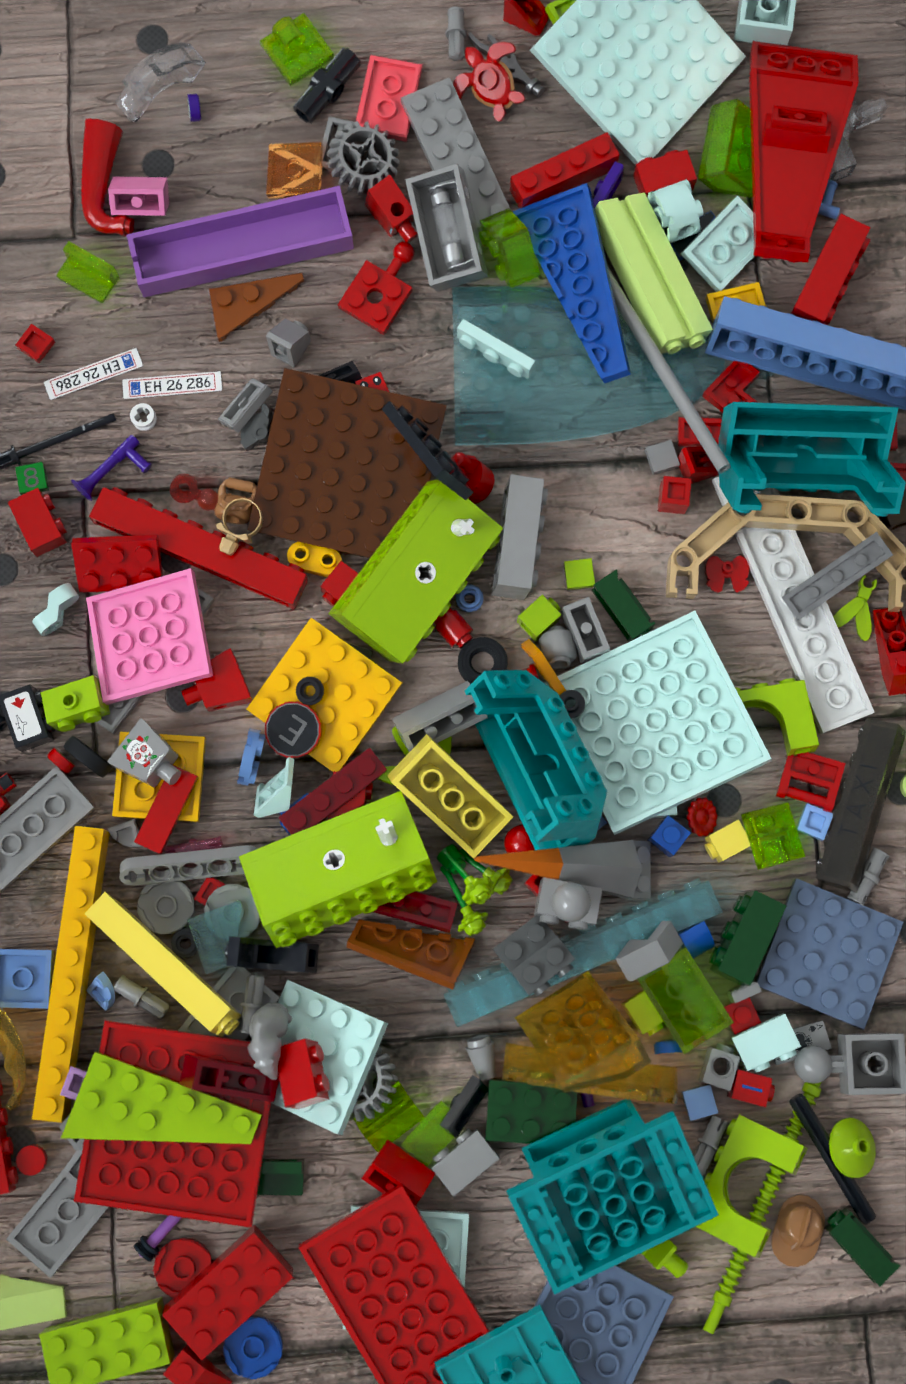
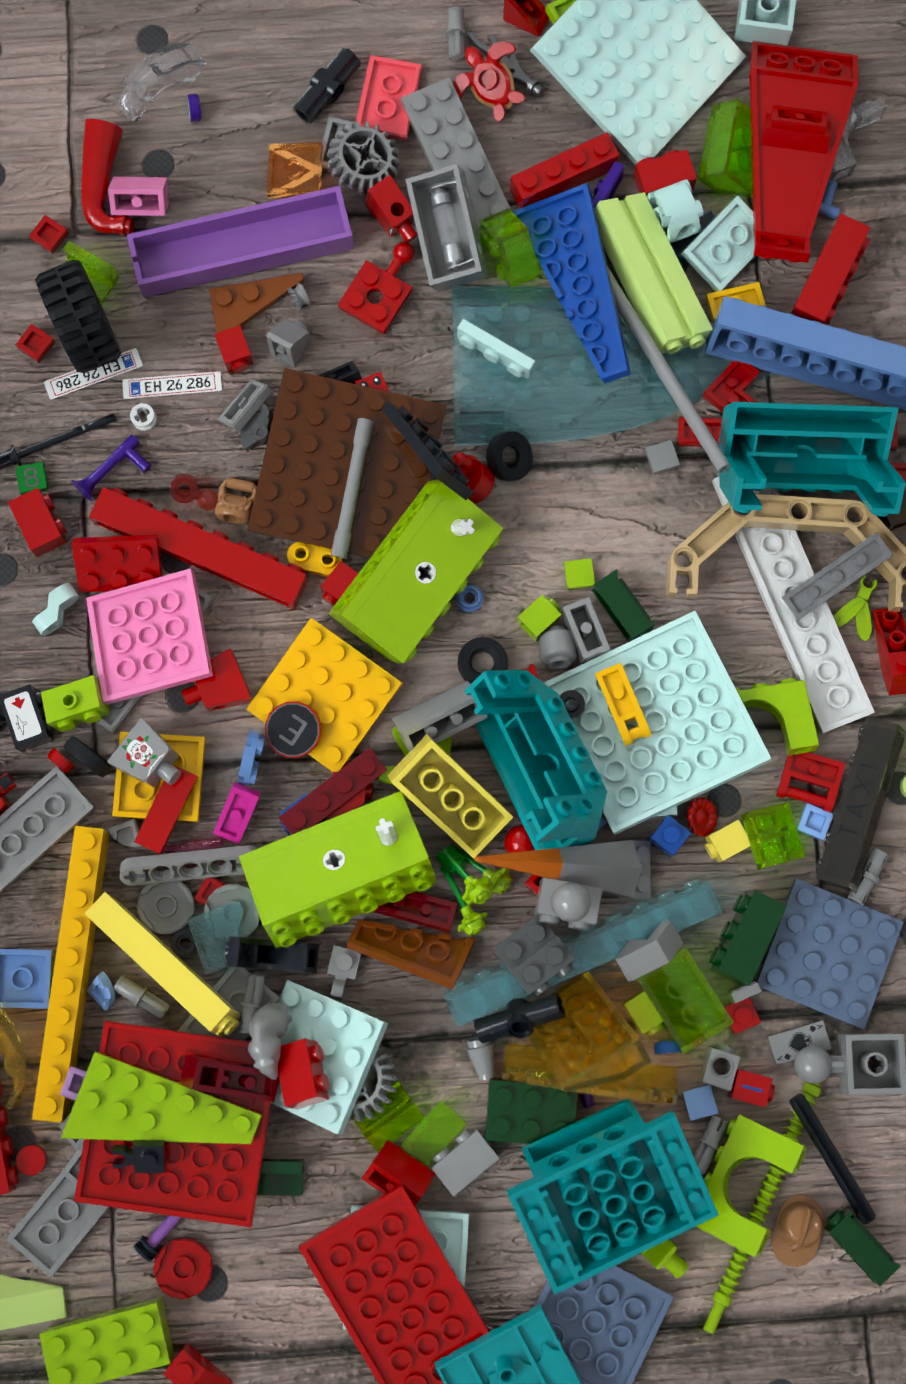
(48, 234): none -> red plate
(78, 316): none -> black tyre
(146, 1156): none -> black plate
(228, 1292): red brick -> none
(229, 543): tan piece -> none
(234, 349): none -> red brick
(236, 812): none -> dark pink plate
(253, 1348): blue tile -> none
(276, 793): light aqua slope -> none
(296, 48): clear neon green plate -> none
(299, 295): none -> light grey bush
(301, 690): black plate -> none
(343, 966): none -> light grey plate
(361, 443): none -> light grey piece
(454, 628): red brick -> none
(463, 1106): black plate -> none
(495, 460): none -> black tyre
(518, 543): light grey brick -> none
(519, 1018): none -> black piece
(543, 666): light orange tile -> none
(622, 703): none -> yellow plate
(674, 495): red panel -> none
(696, 464): red slope -> none
(697, 939): blue brick -> none
(717, 571): red piece -> none
(766, 1042): light aqua brick -> none
(852, 1147): lime dish -> none

